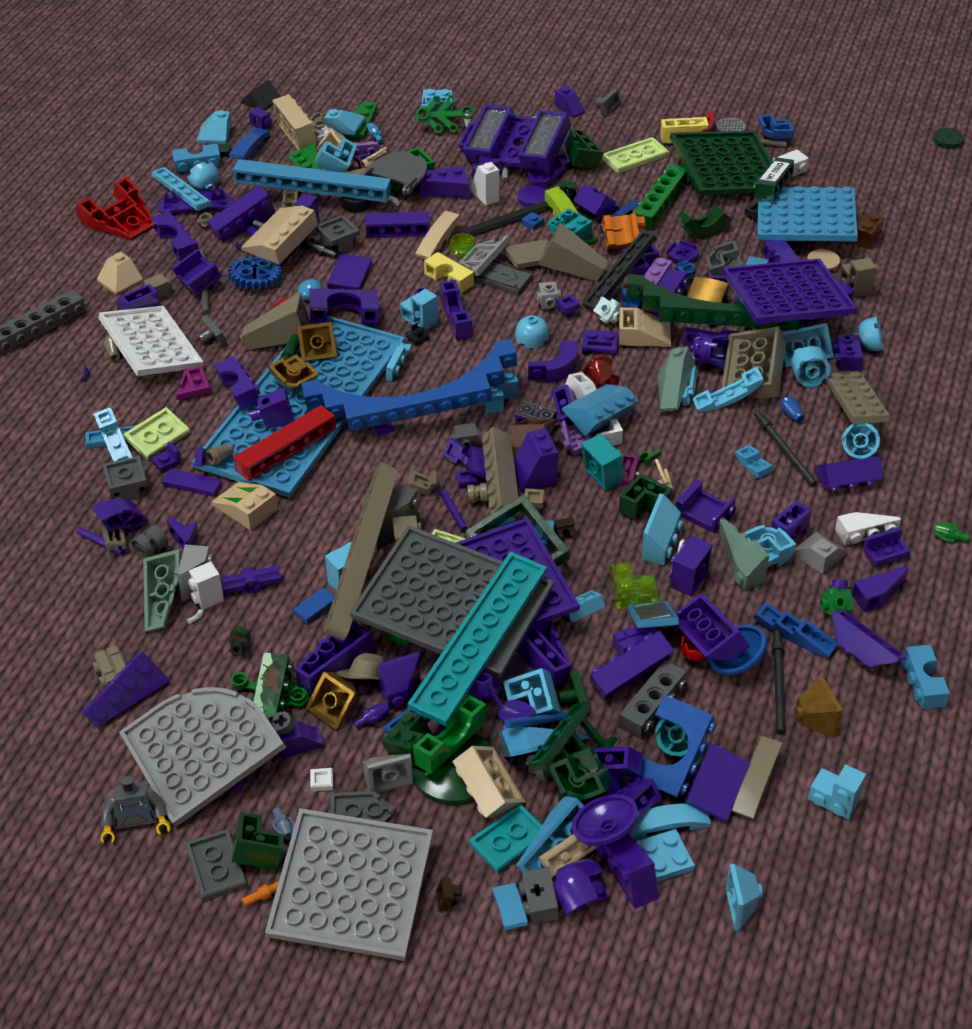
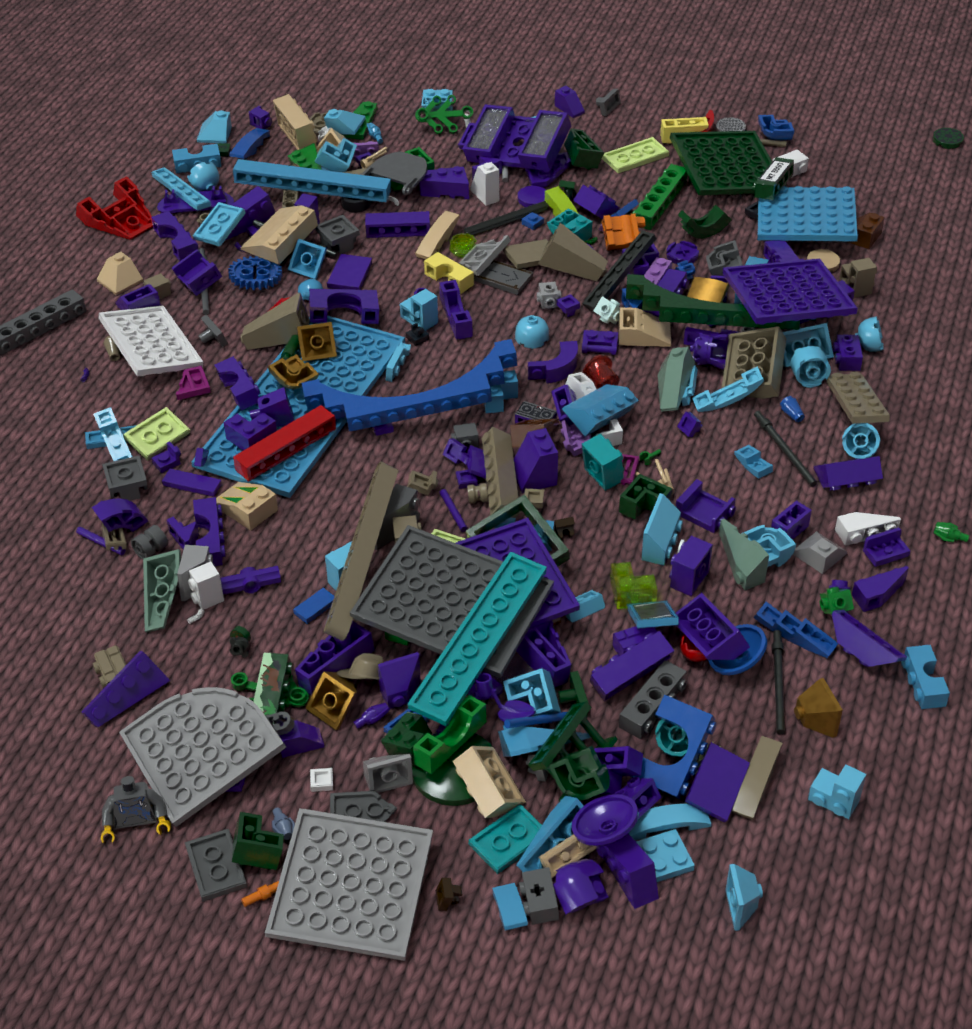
(207, 517): none -> dark purple arch
(218, 453): dark tan cone -> none
(219, 224): none -> medium azure tile
(246, 433): none -> dark purple brick
(261, 96): pearl dark grey slope -> none
(307, 259): none -> dark azure slope
(689, 424): none -> dark purple tile

